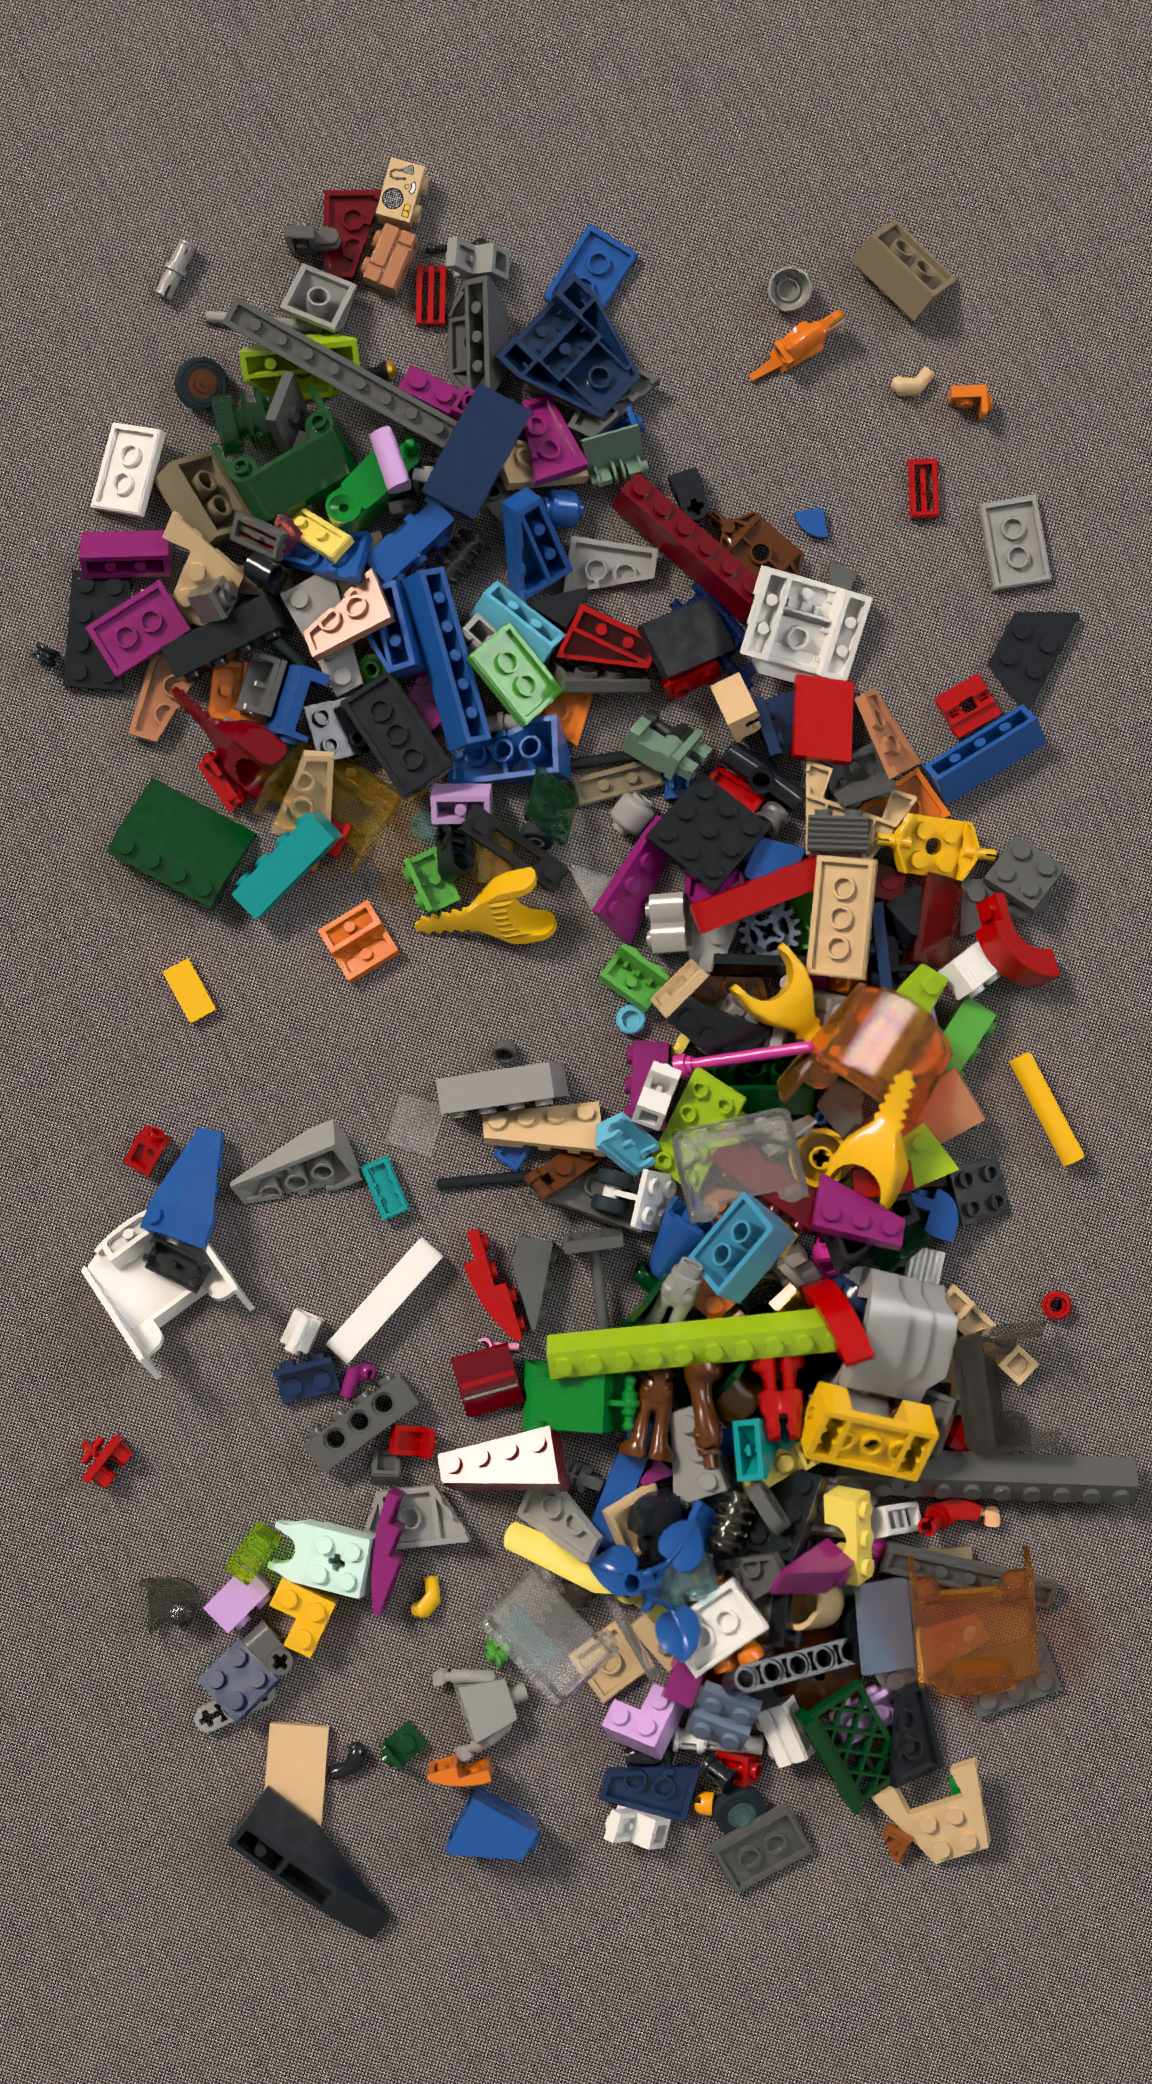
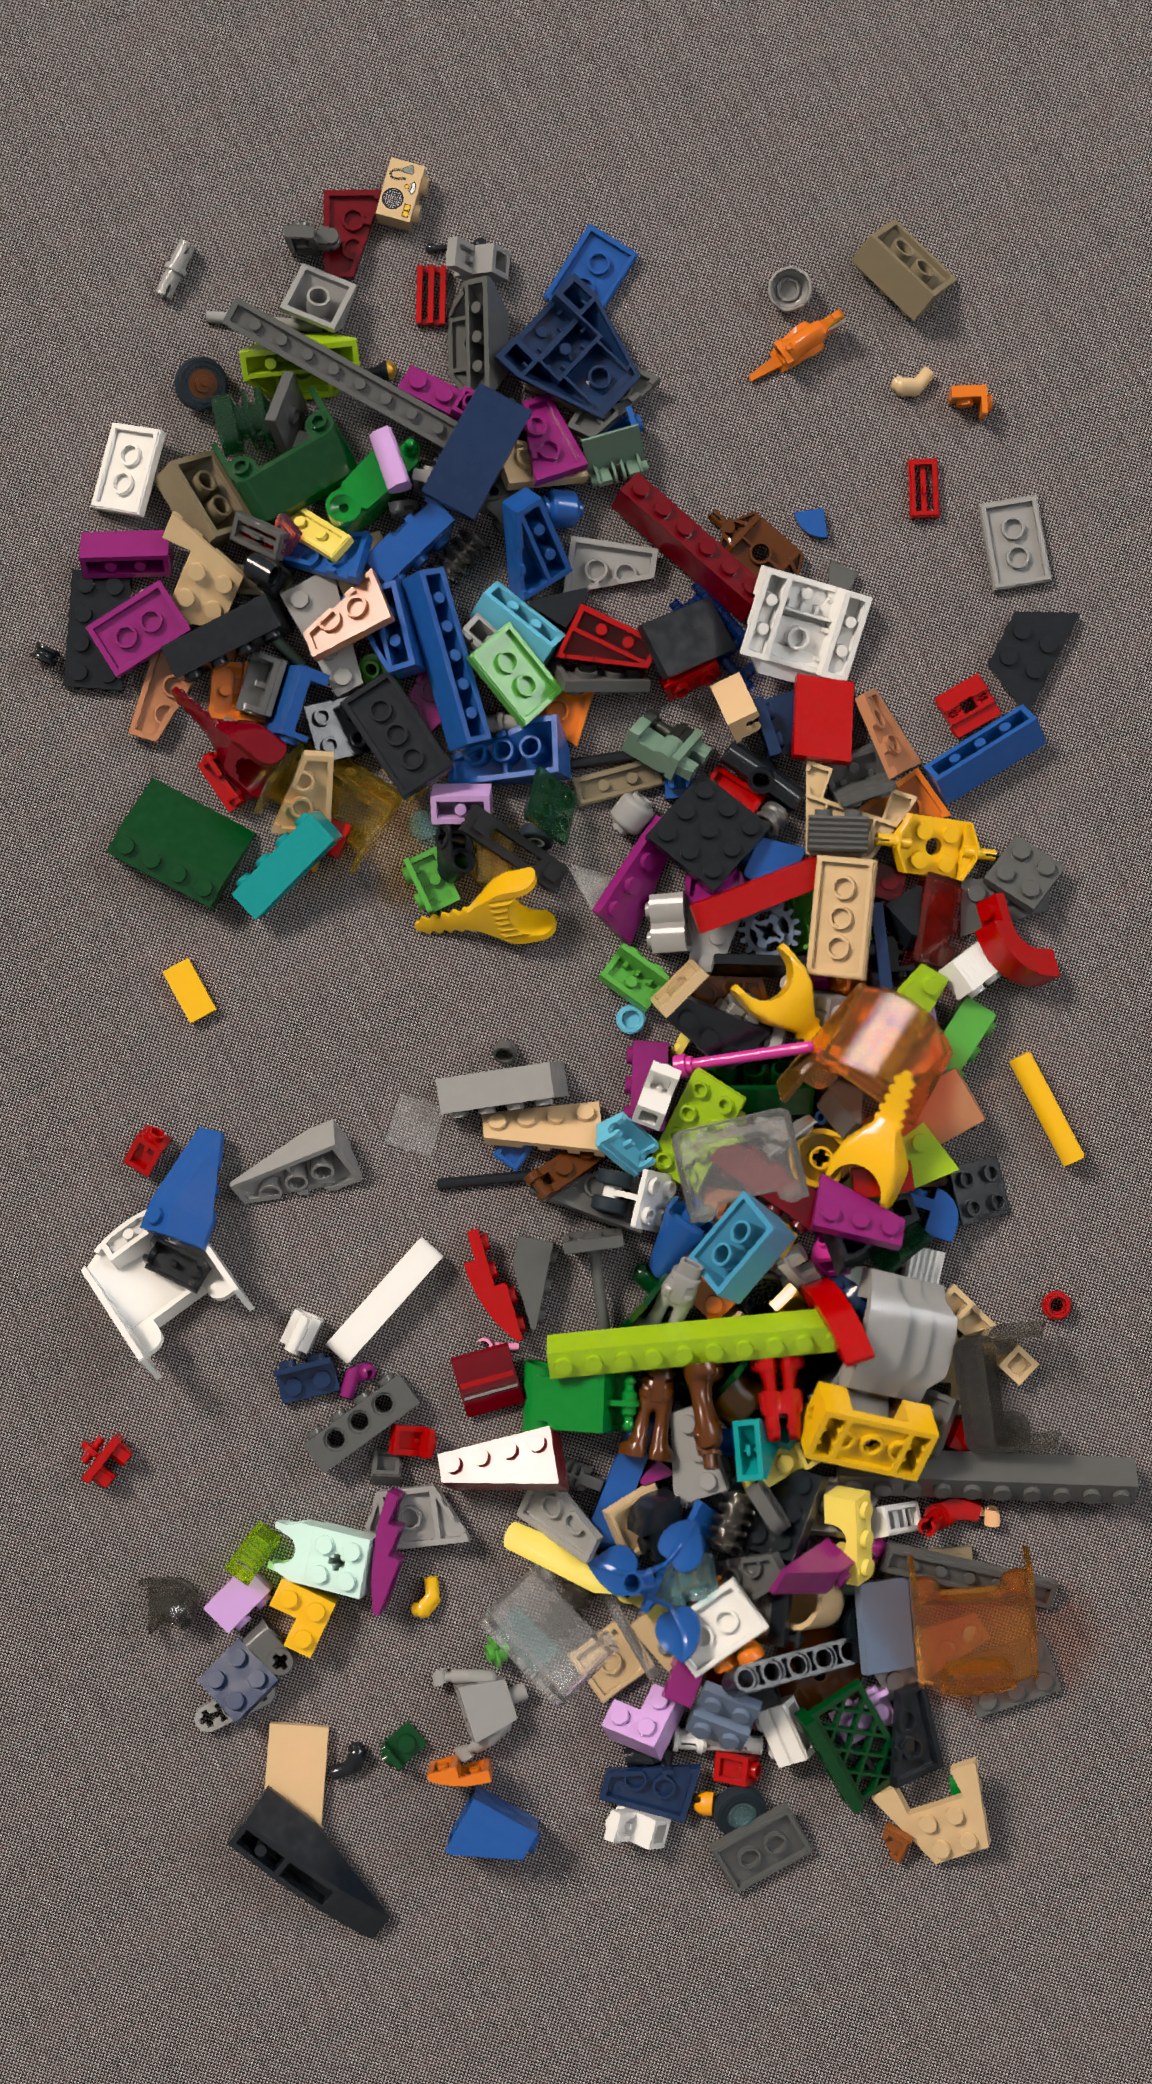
(213, 600): dark grey slope -> none
(359, 941): orange slope -> none
(385, 1188): teal plate -> none
(390, 259): nougat brick -> none
(688, 493): black piece -> none
(718, 1773): black bush -> none

